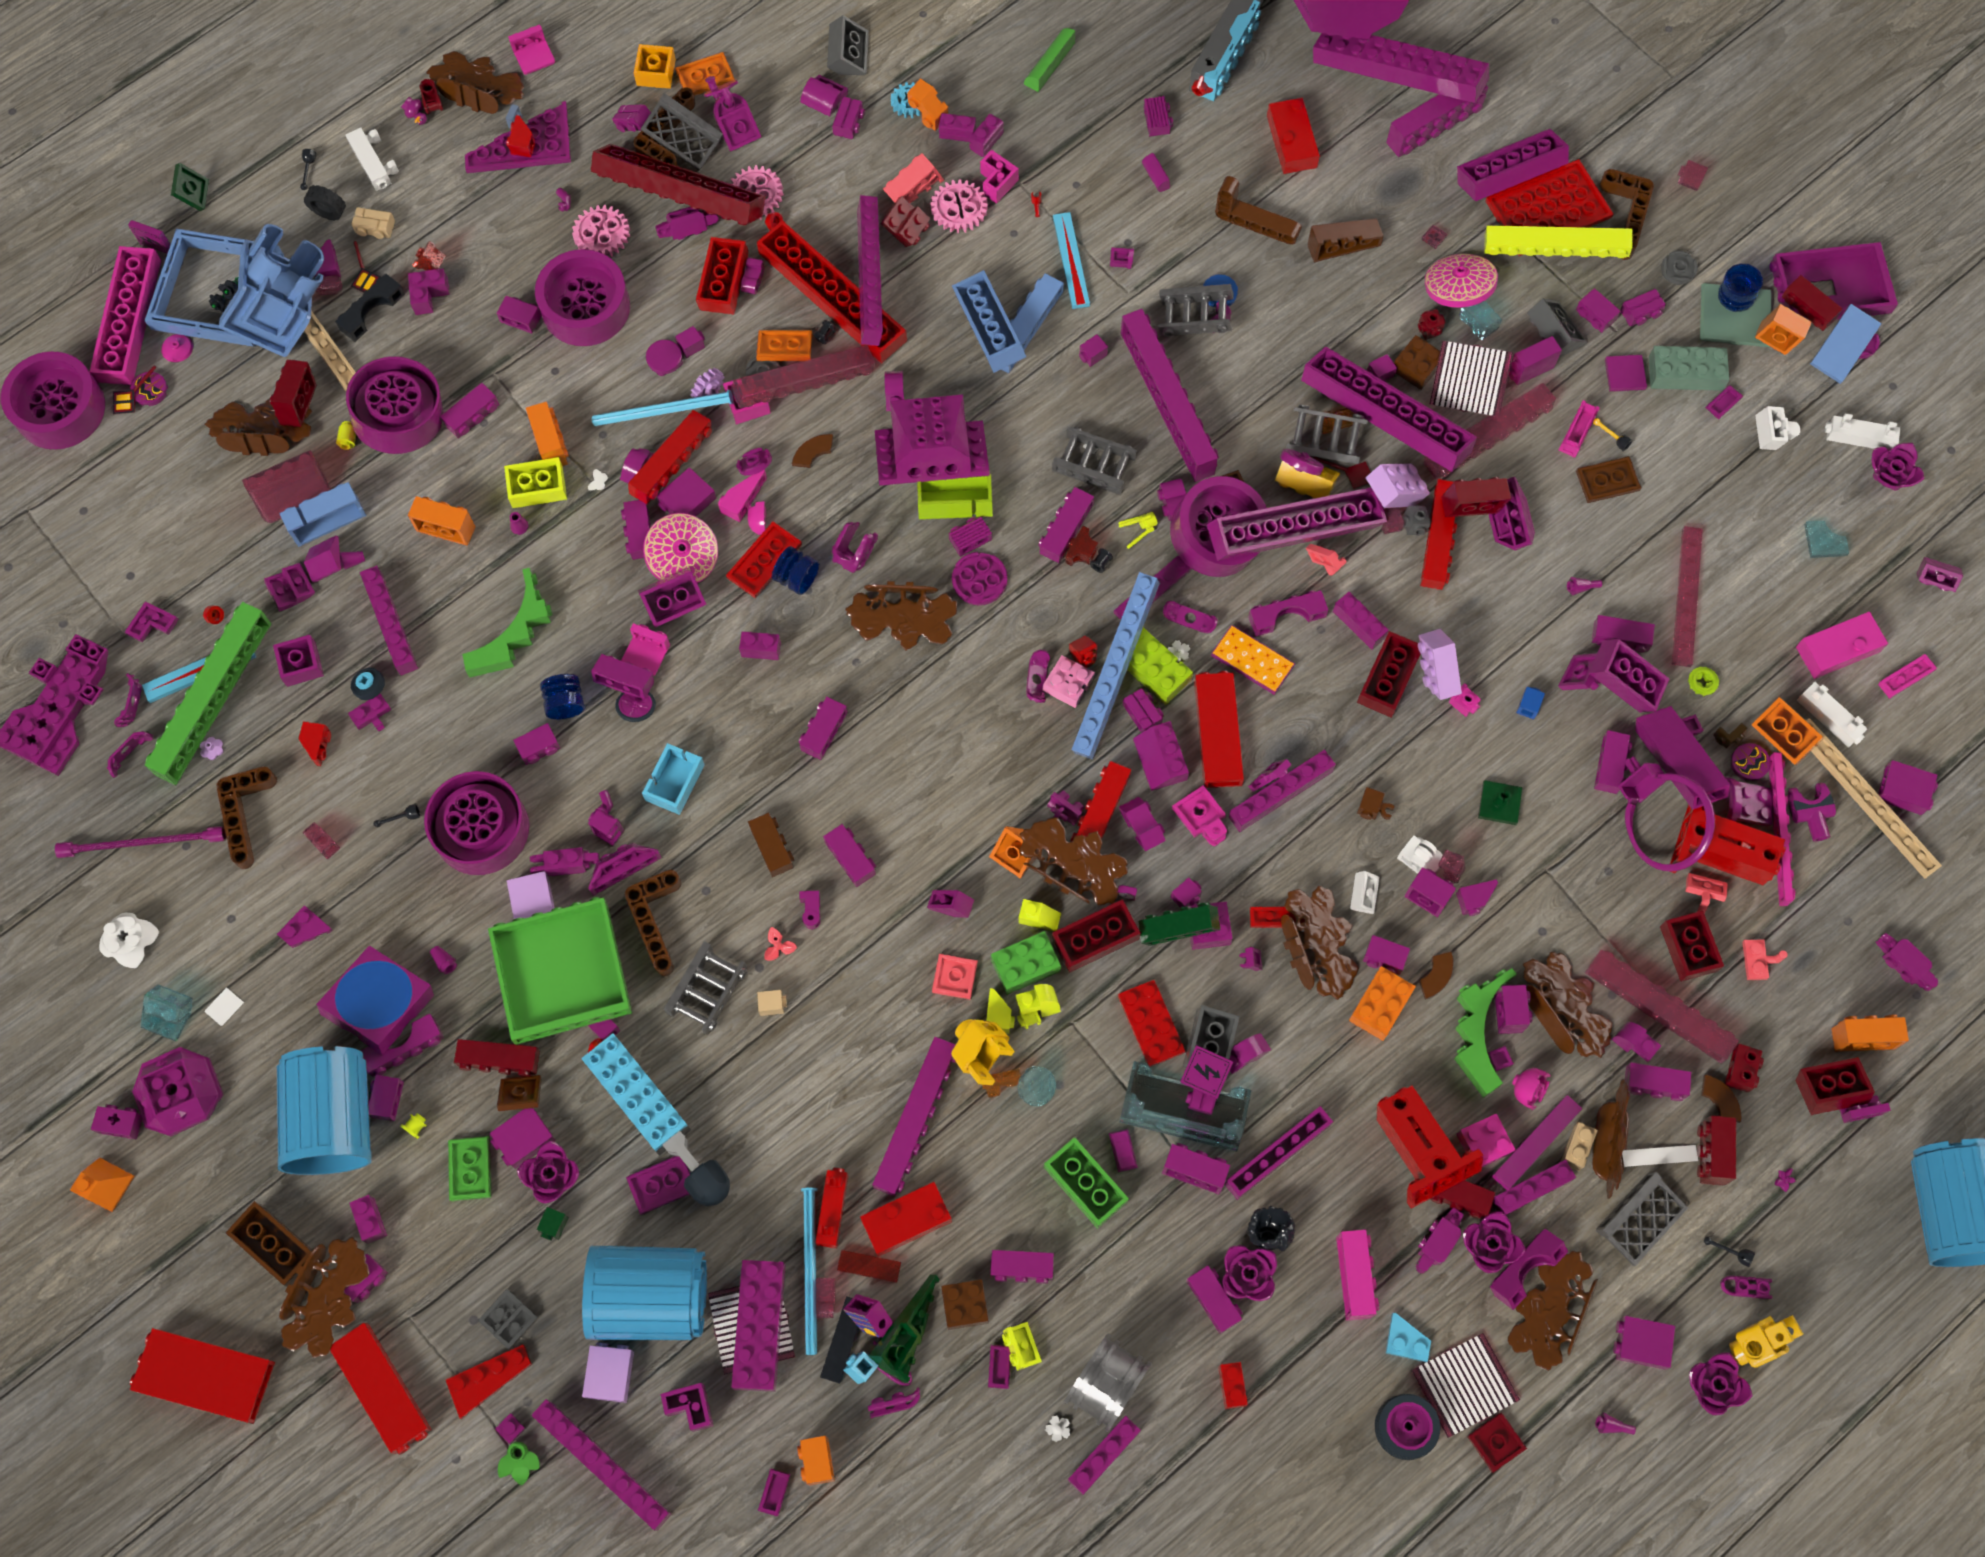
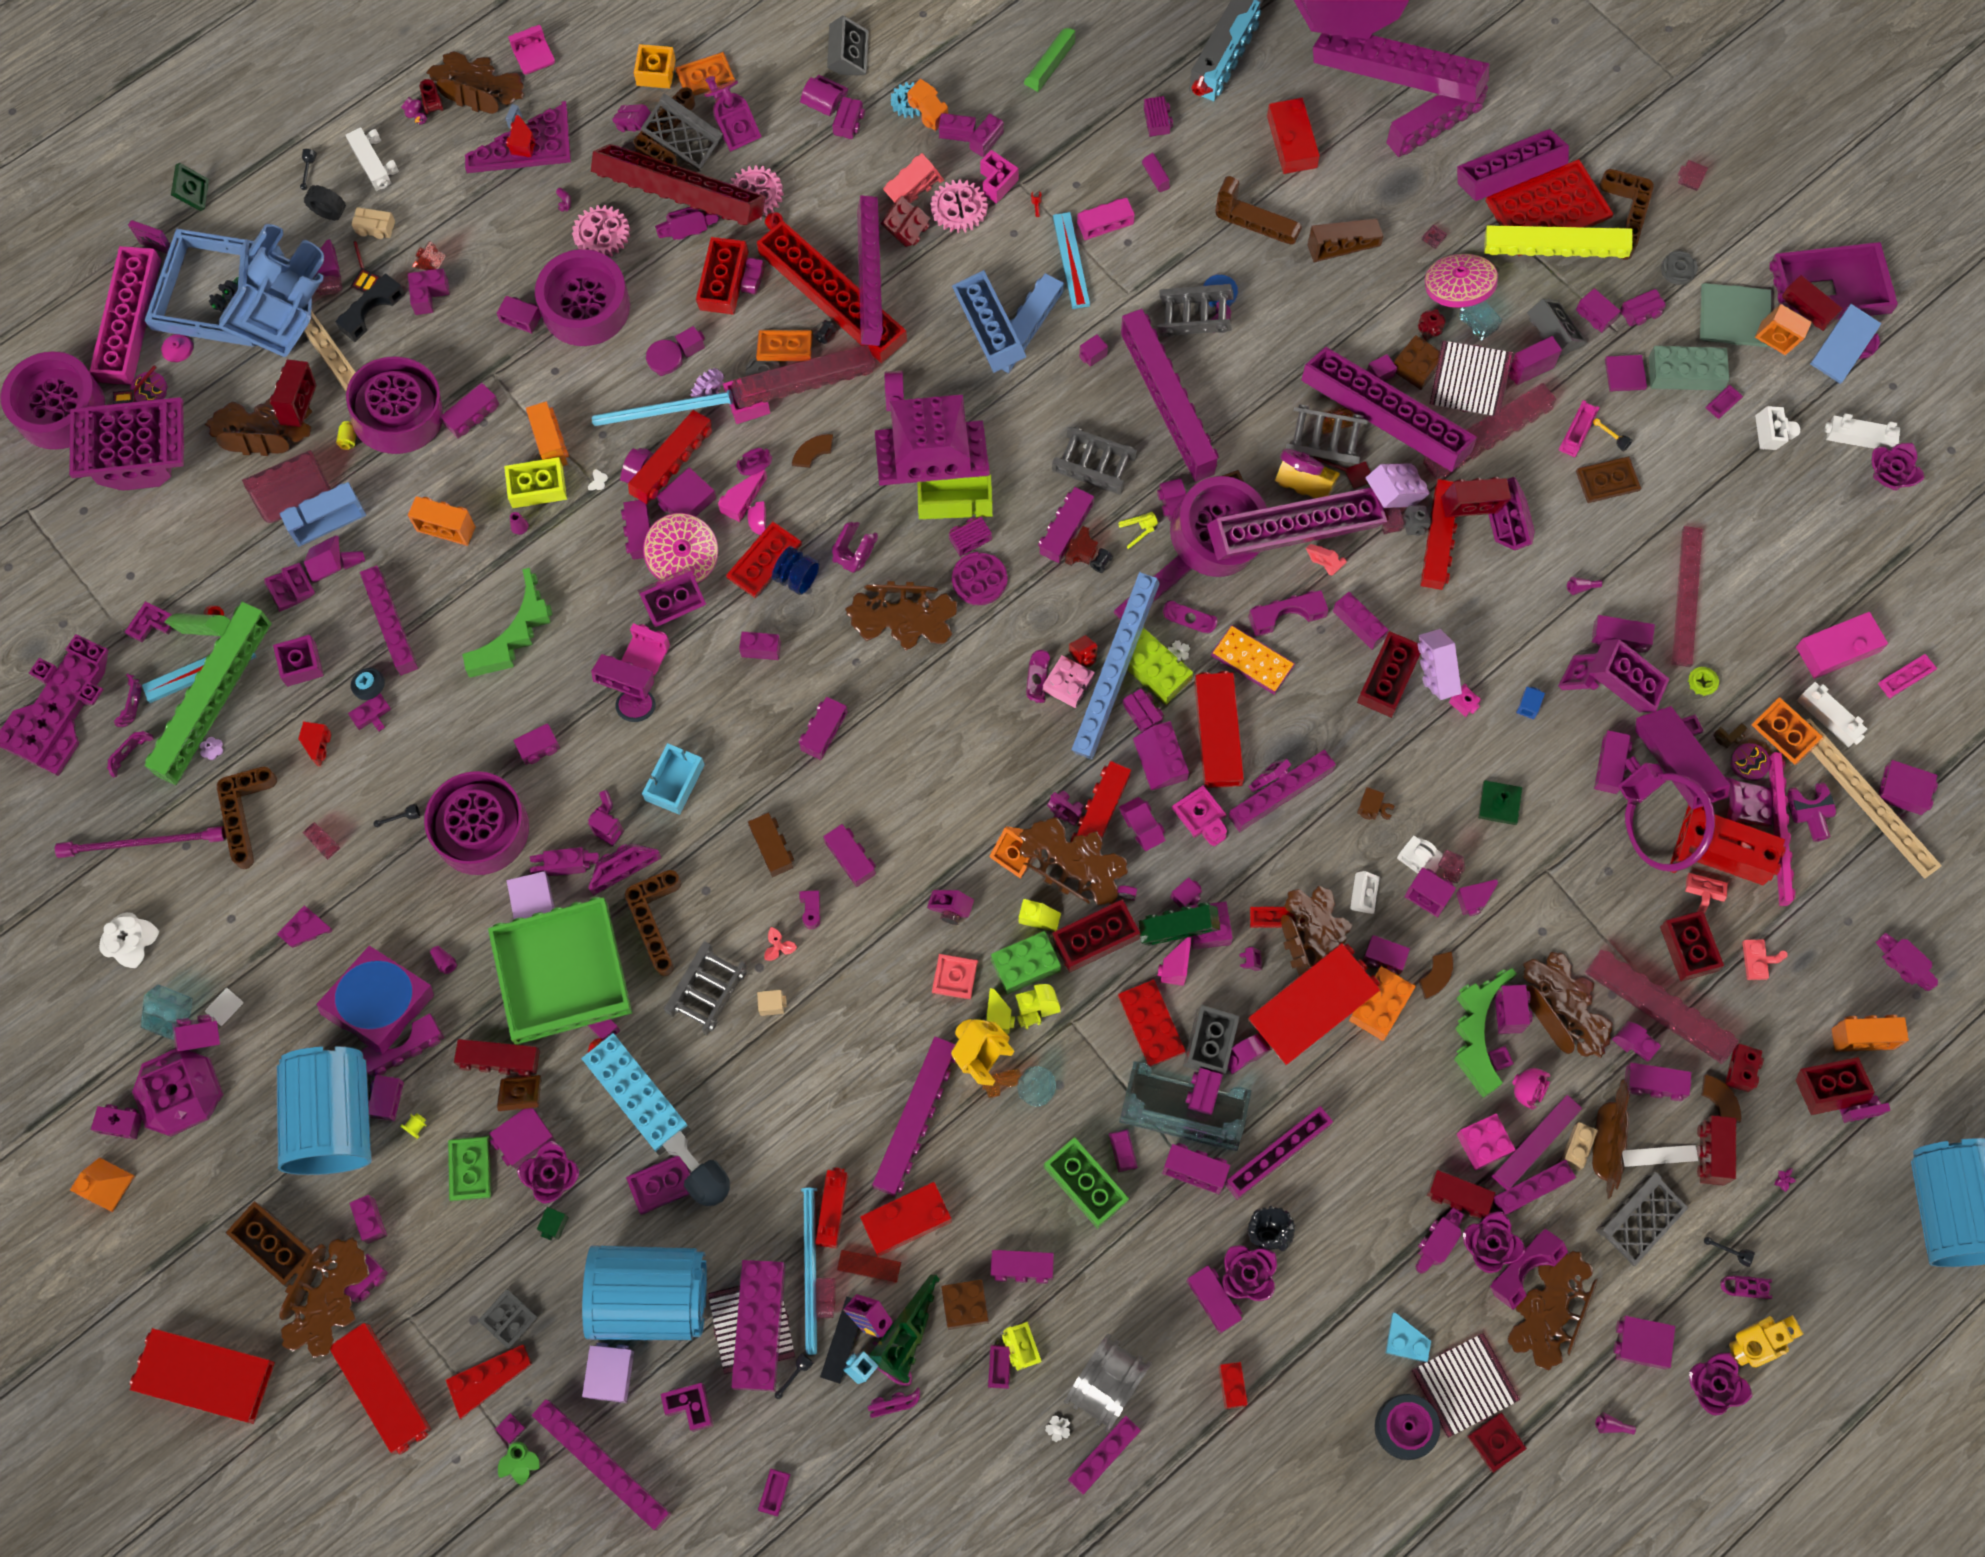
(127, 443): none -> magenta wedge
(195, 1033): none -> magenta brick
(198, 624): none -> bright green brick
(562, 696): clear blue wheel -> none
(803, 1363): none -> black hinge
(816, 1460): orange brick -> none
(950, 917): none -> clear pink tile
(1105, 218): none -> dark pink brick
(1121, 257): magenta tile -> none
(1175, 964): none -> dark pink slope
(1206, 1072): magenta tile -> none
(1314, 1003): none -> red brick
(1356, 1275): dark pink piece -> none
(1424, 1146): red brick -> none
(1740, 287): clear blue wheel -> none
(1823, 541): clear light blue tile -> none
(1939, 574): magenta brick -> none

